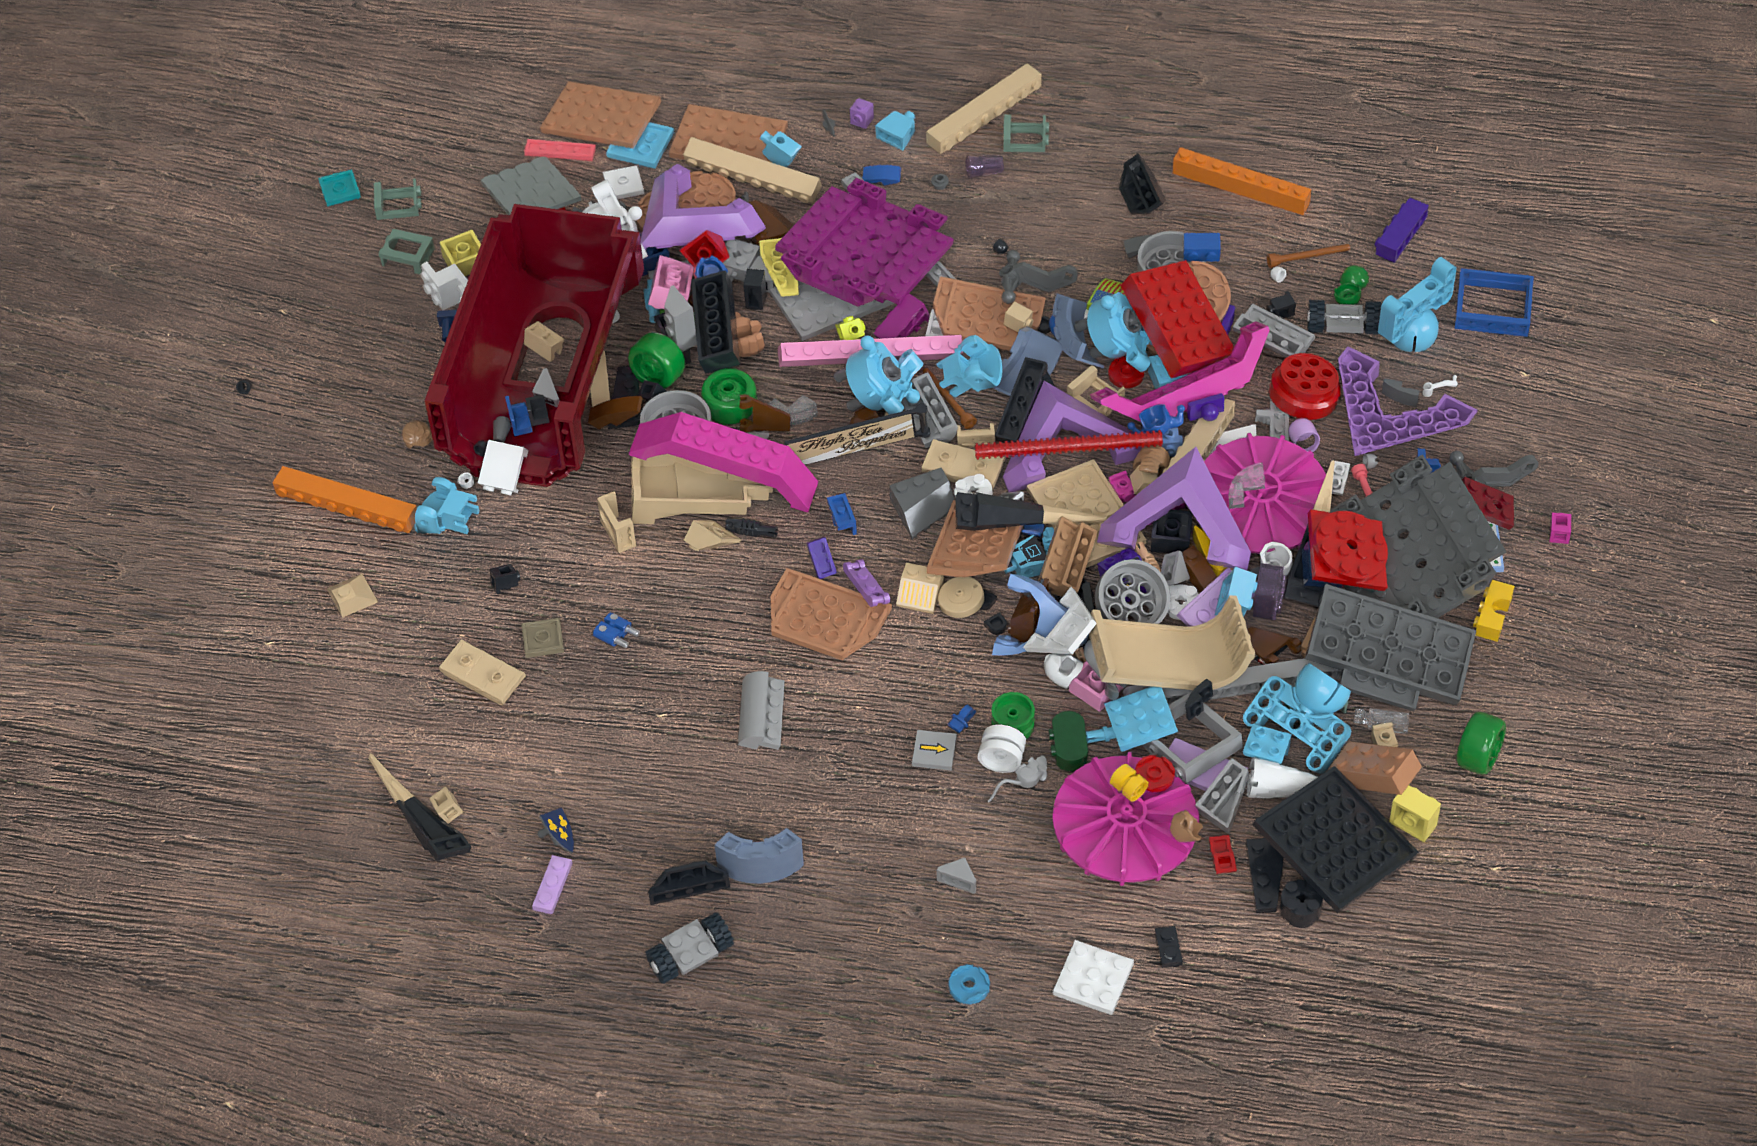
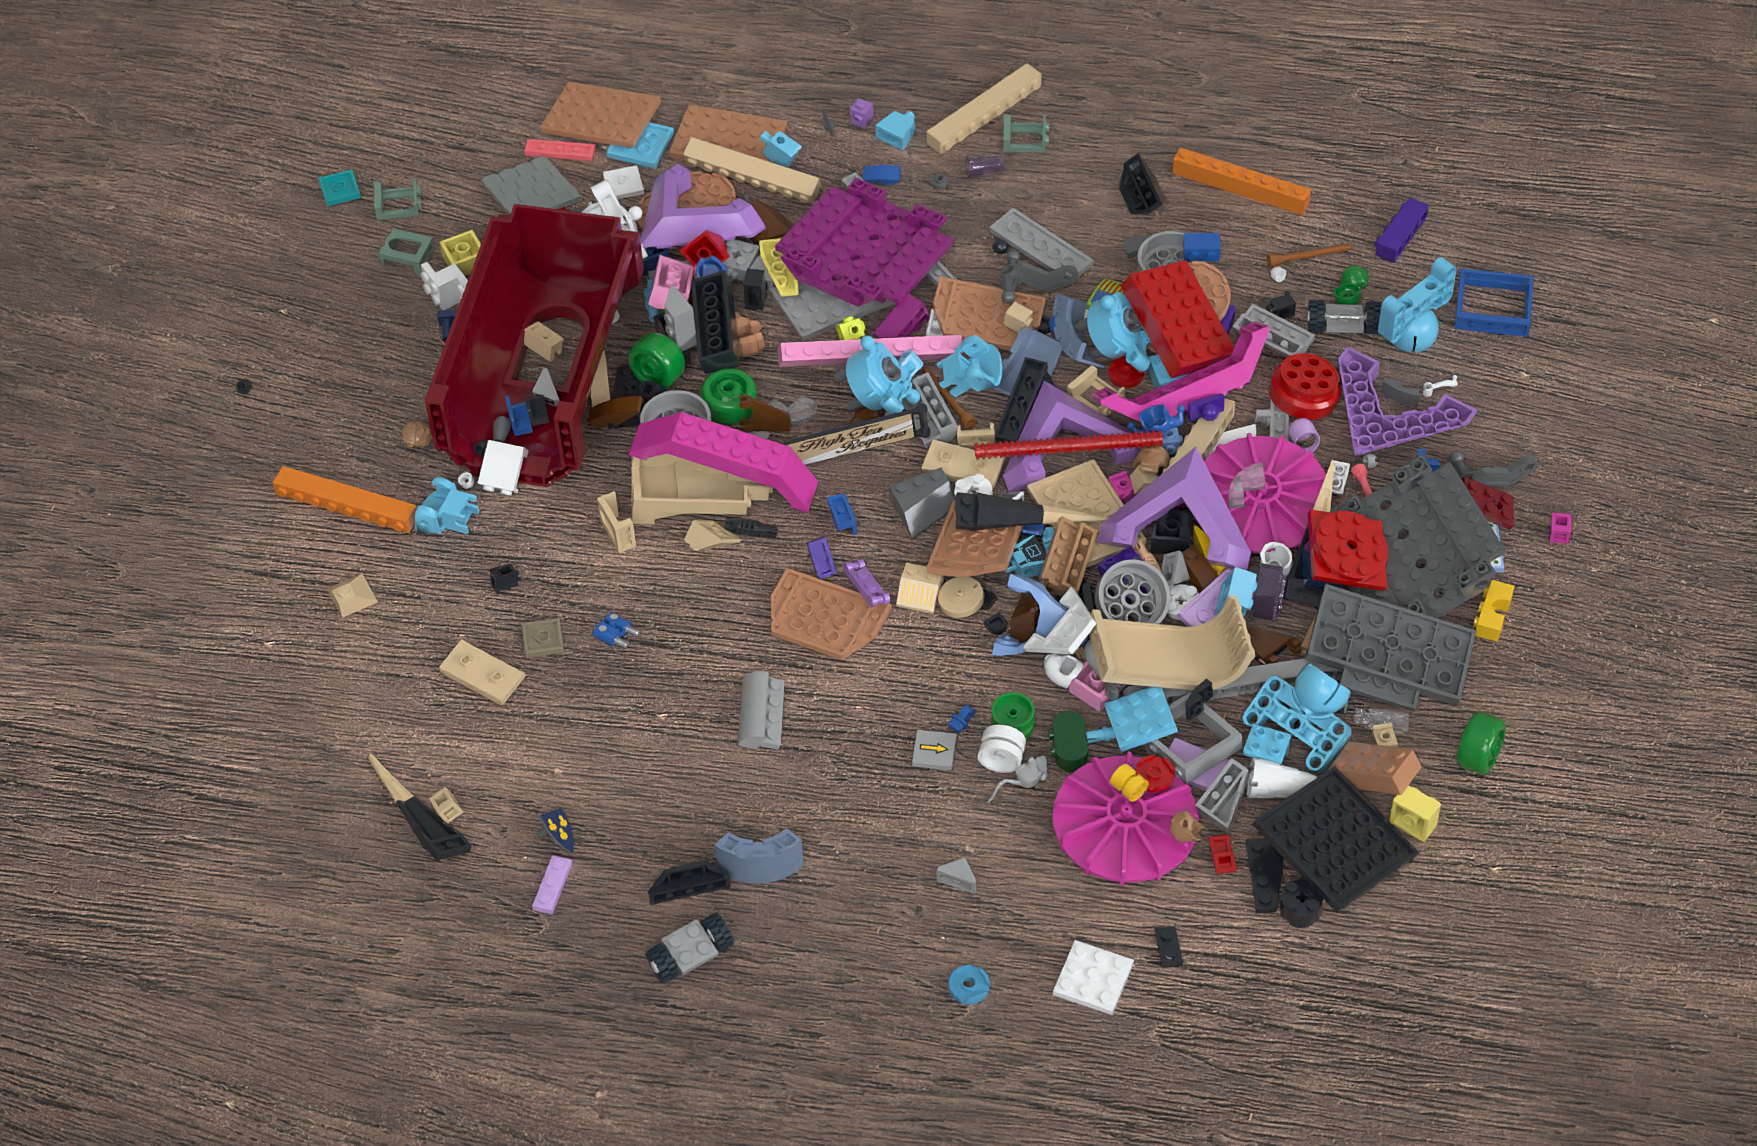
(1039, 243): none -> light grey plate

